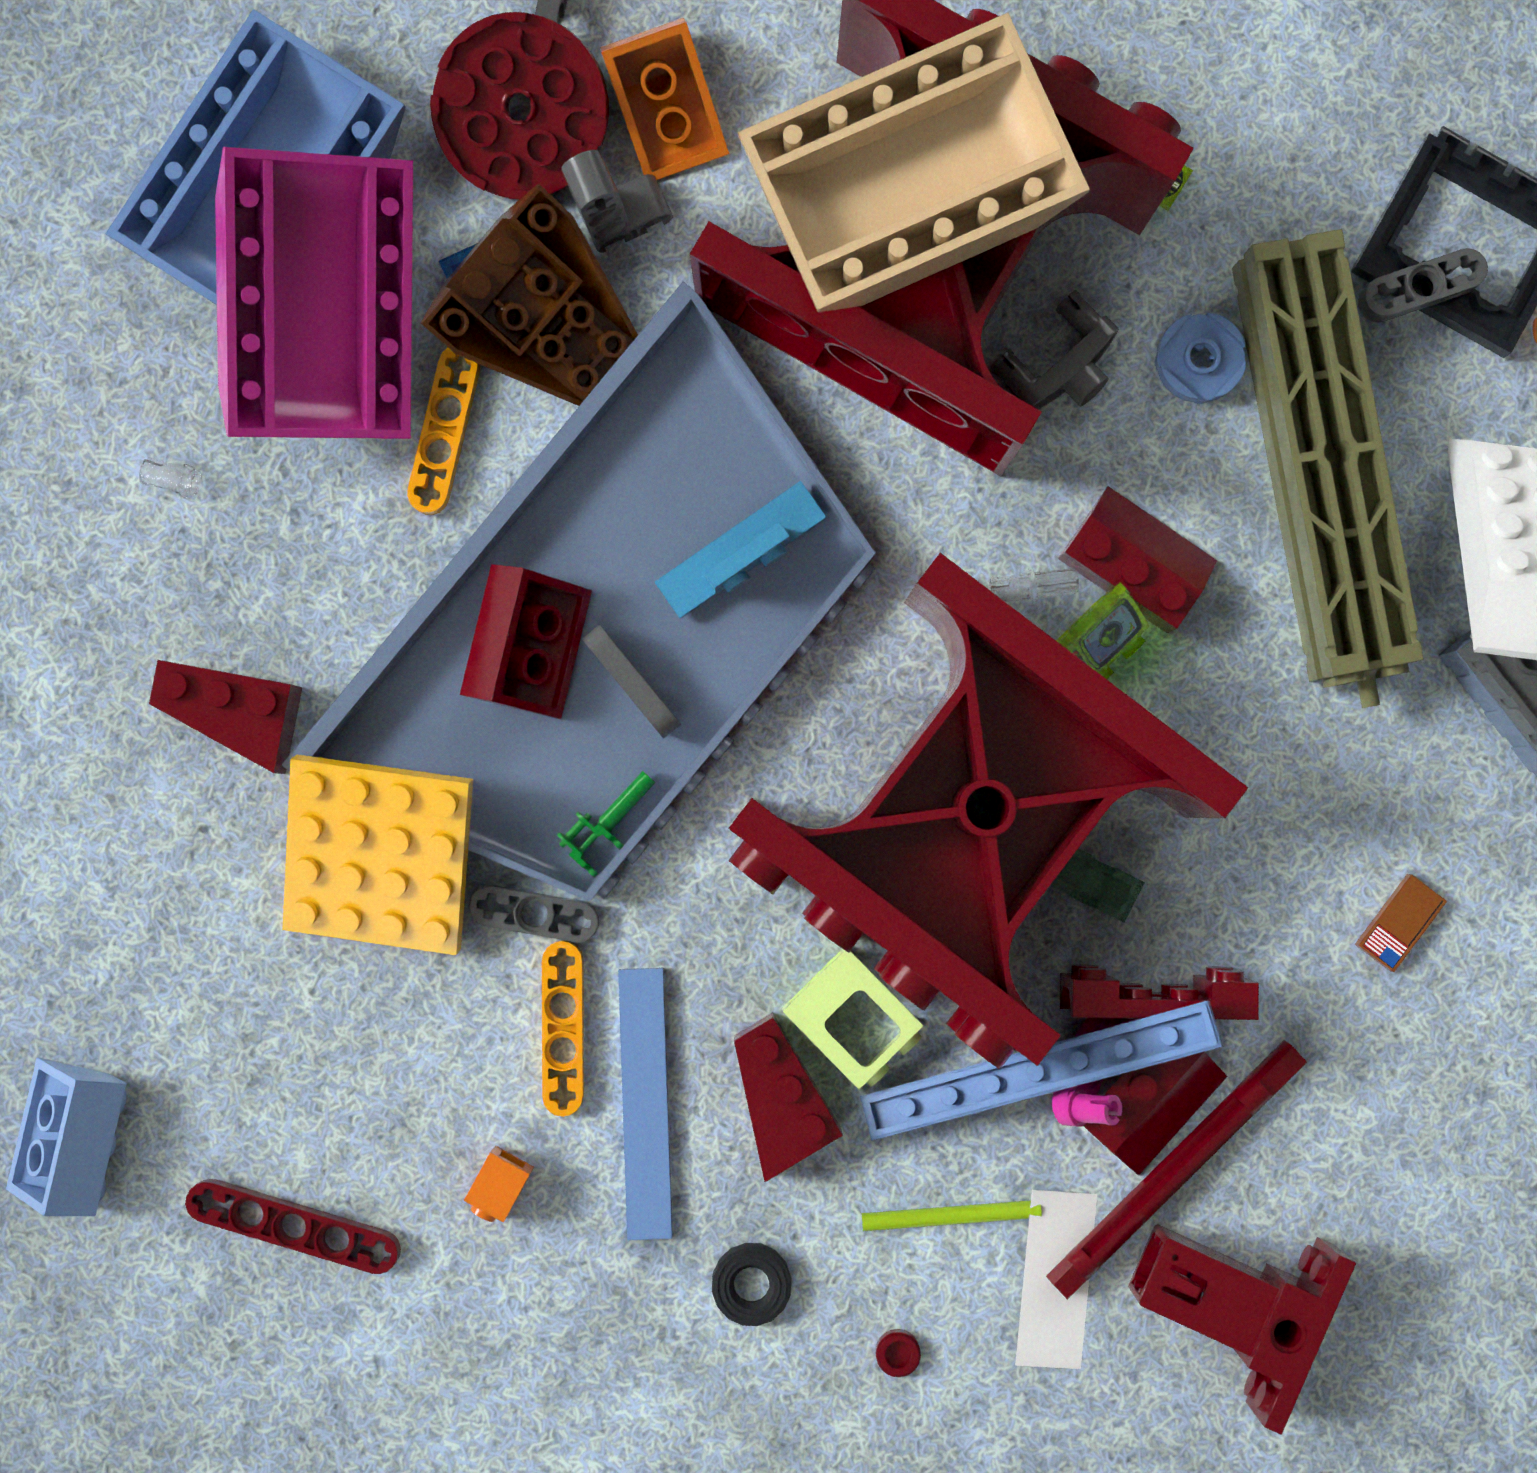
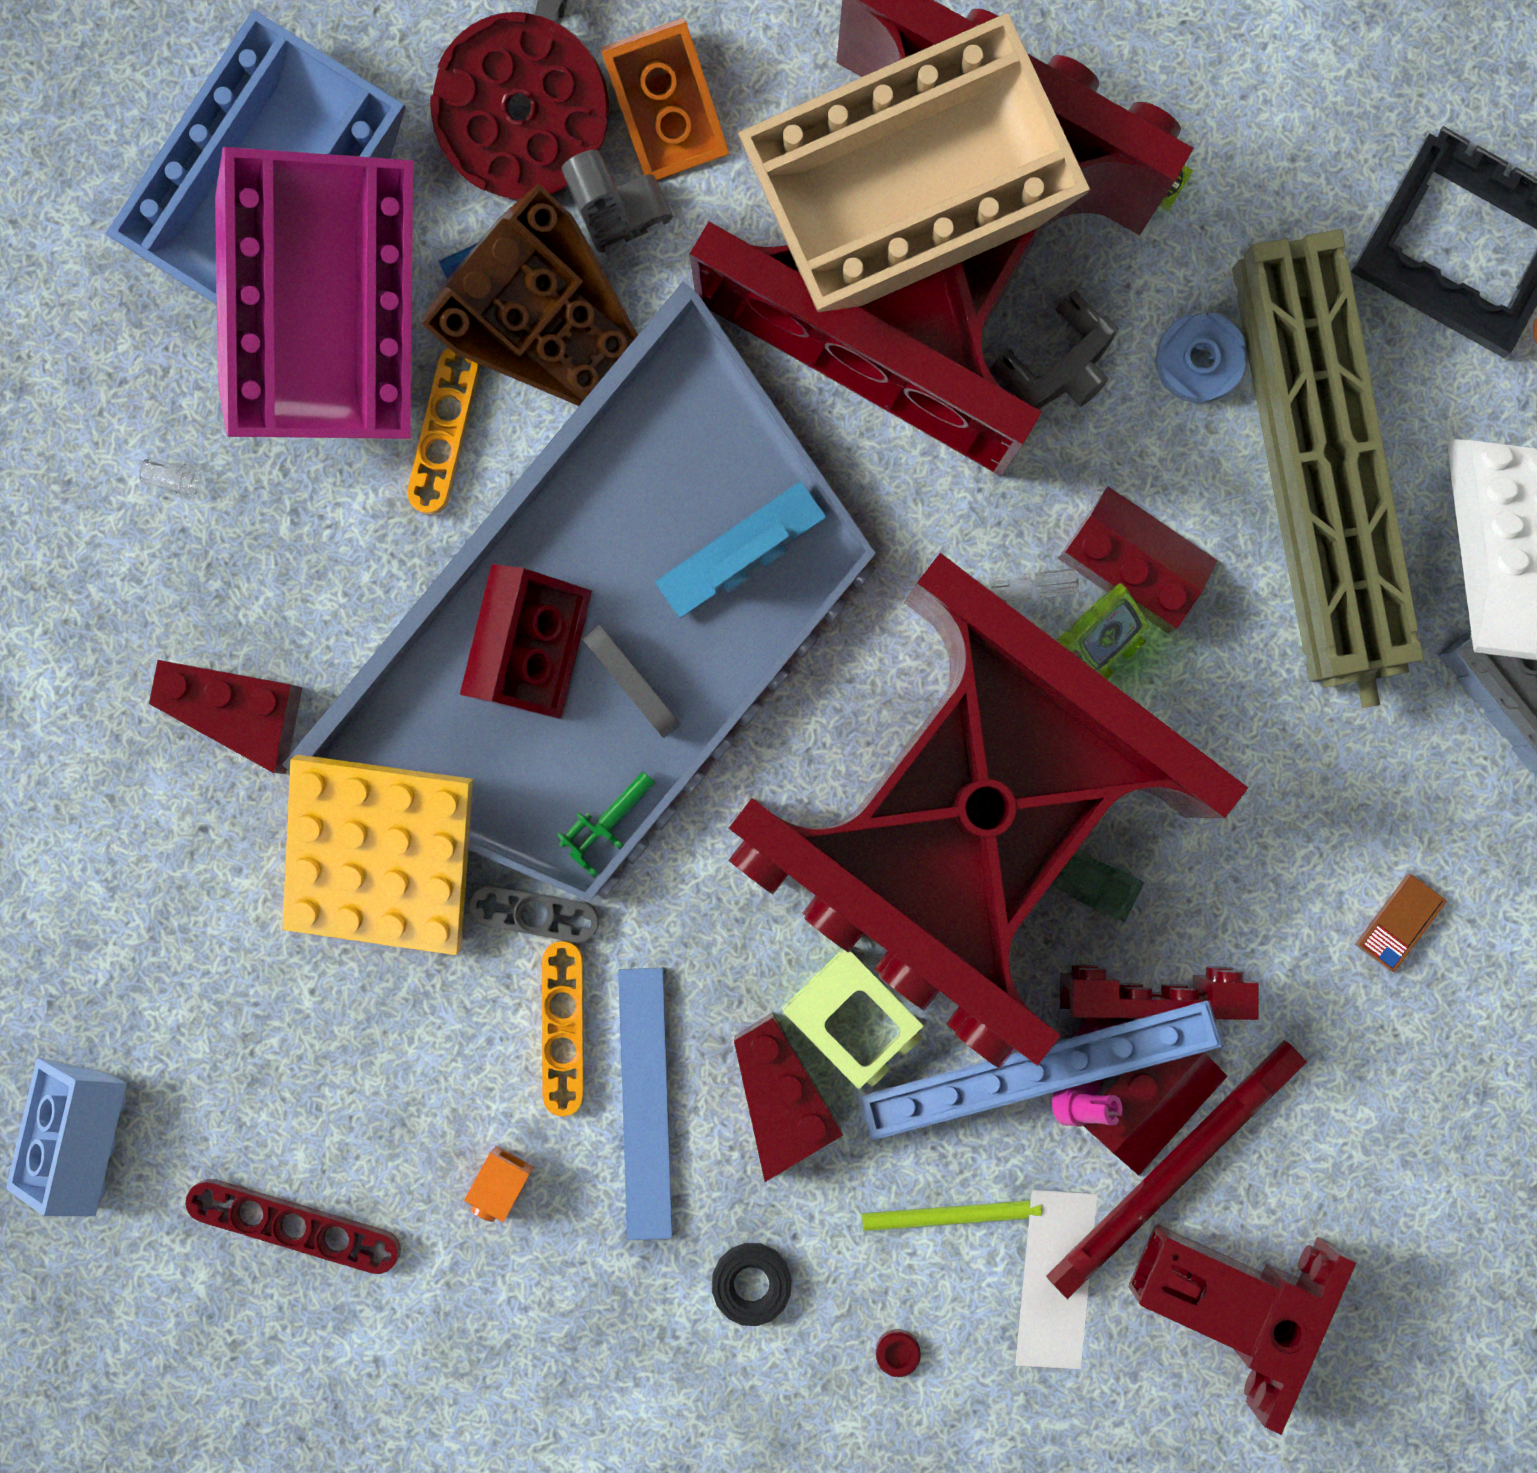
(1433, 269): dark grey beam -> none

